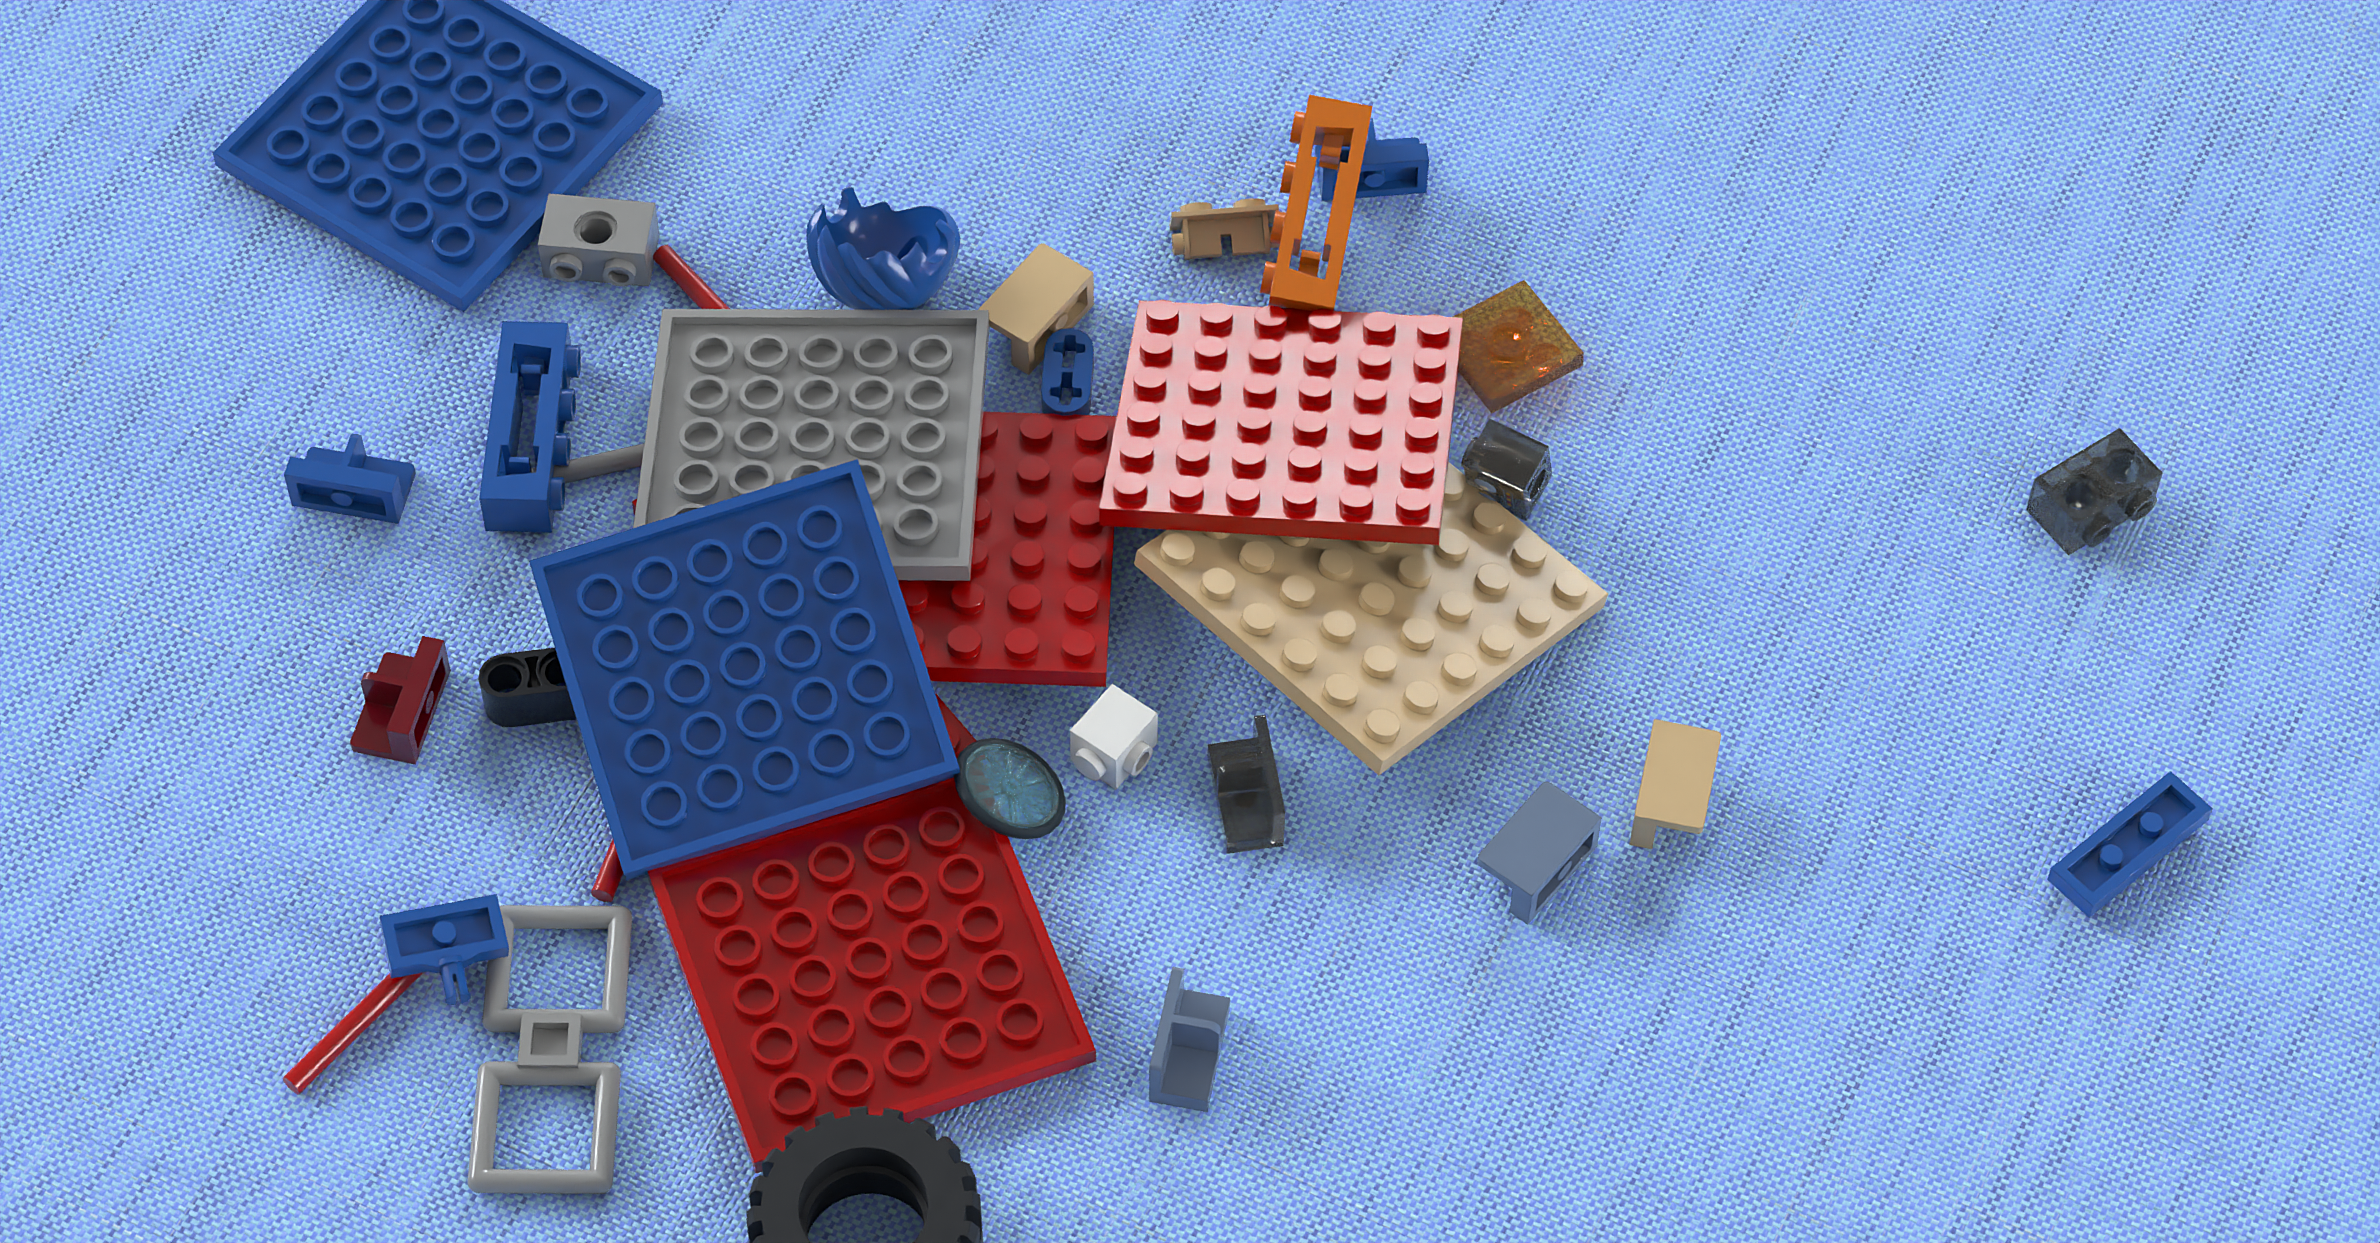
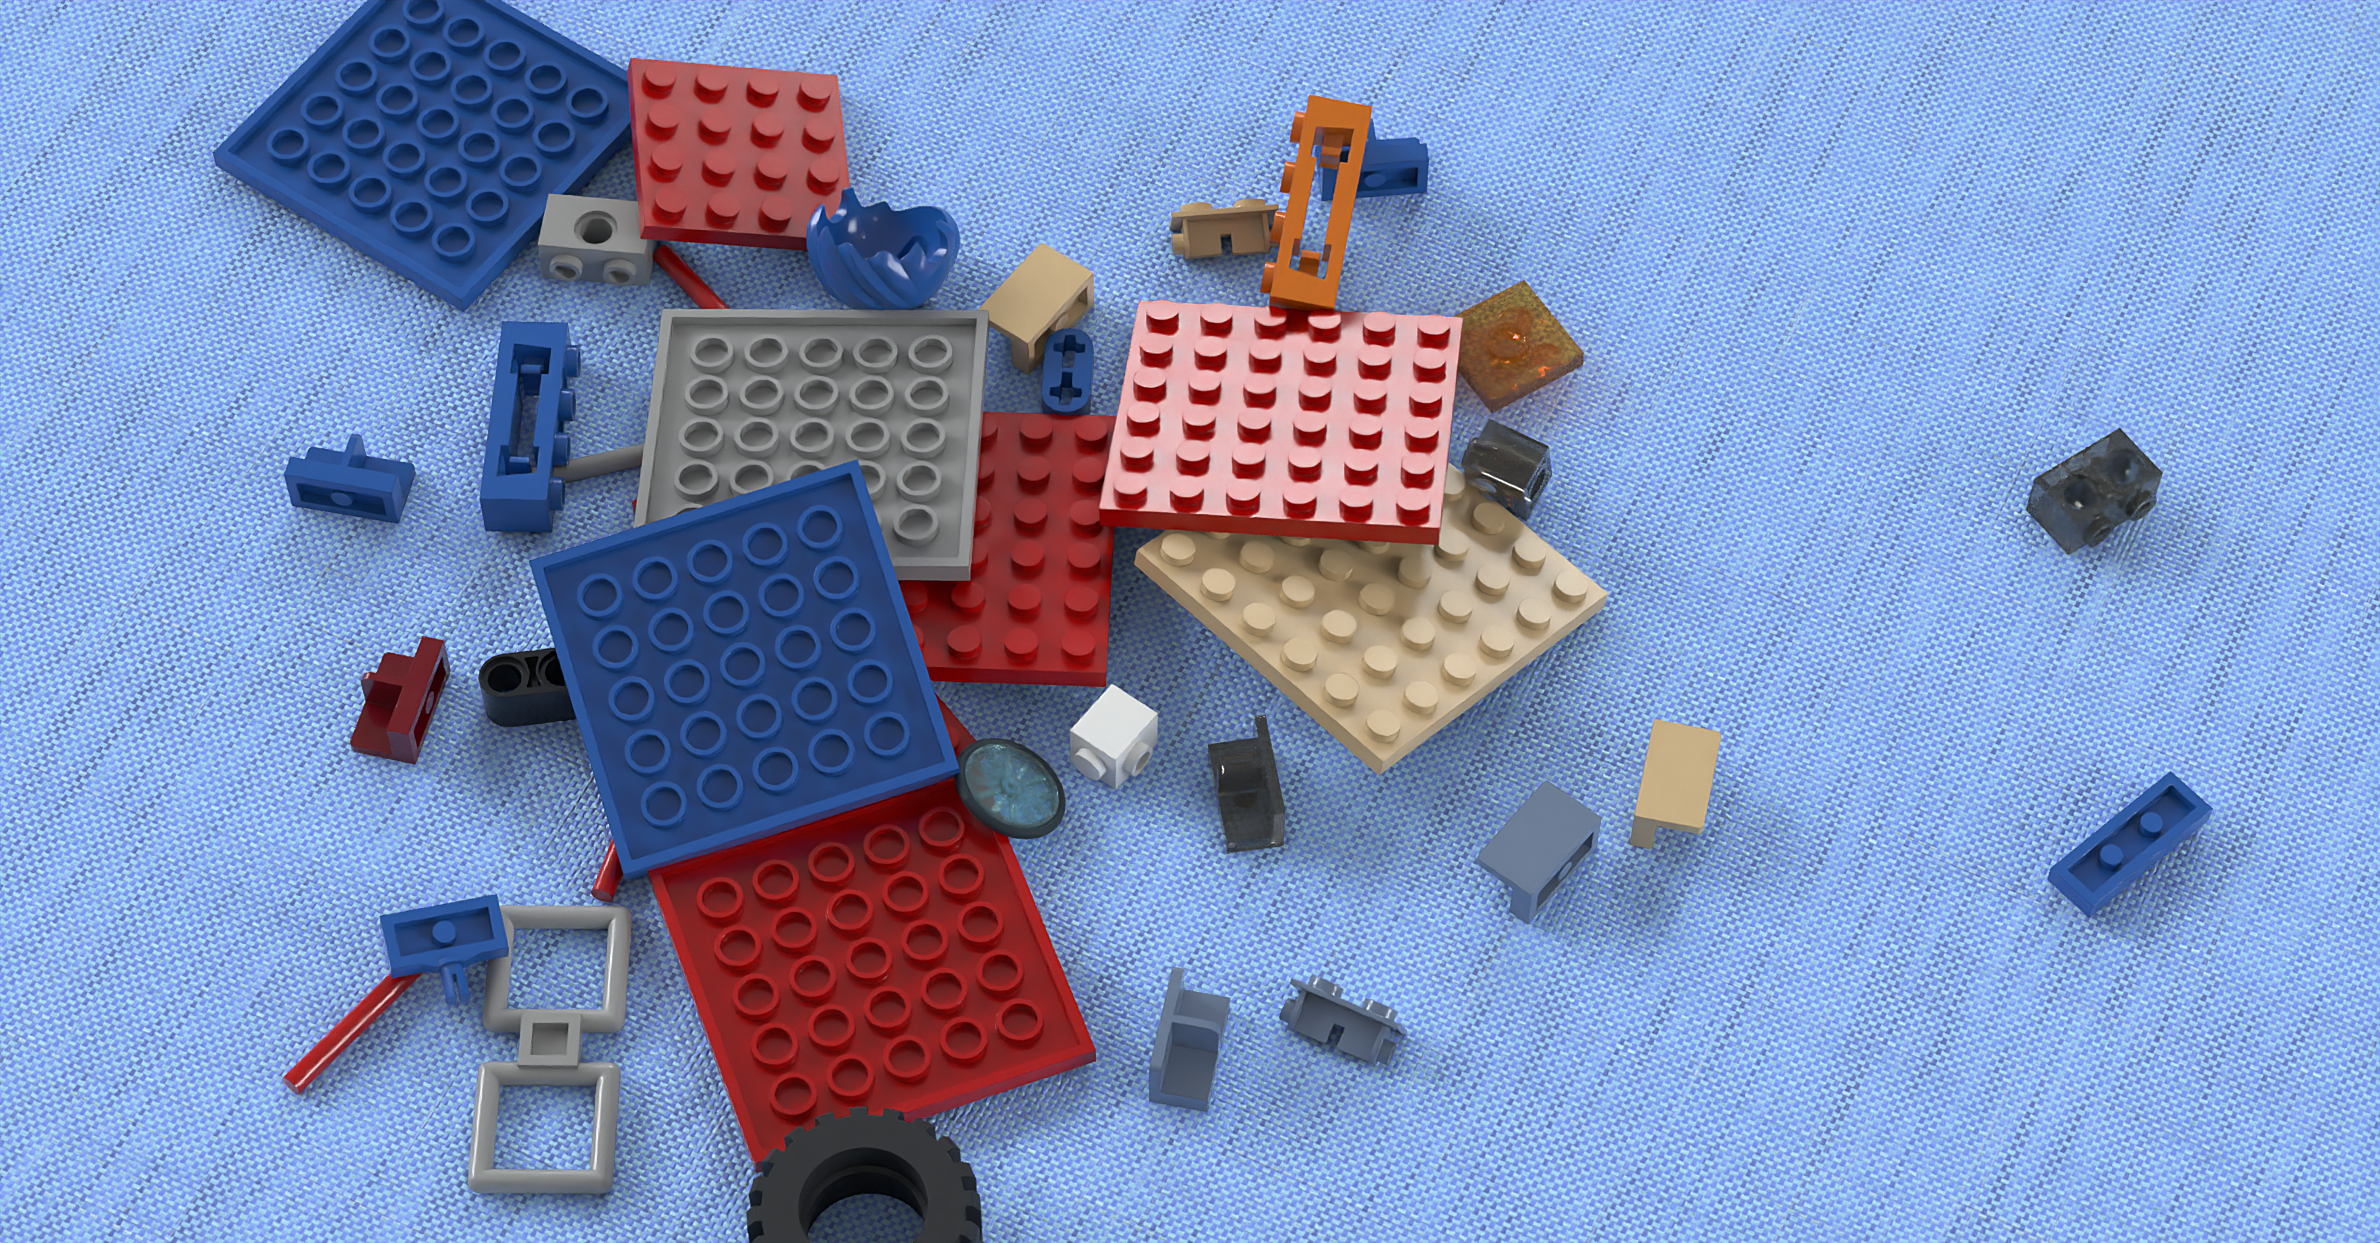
(734, 152): none -> plate
(1365, 1027): none -> sand blue hinge

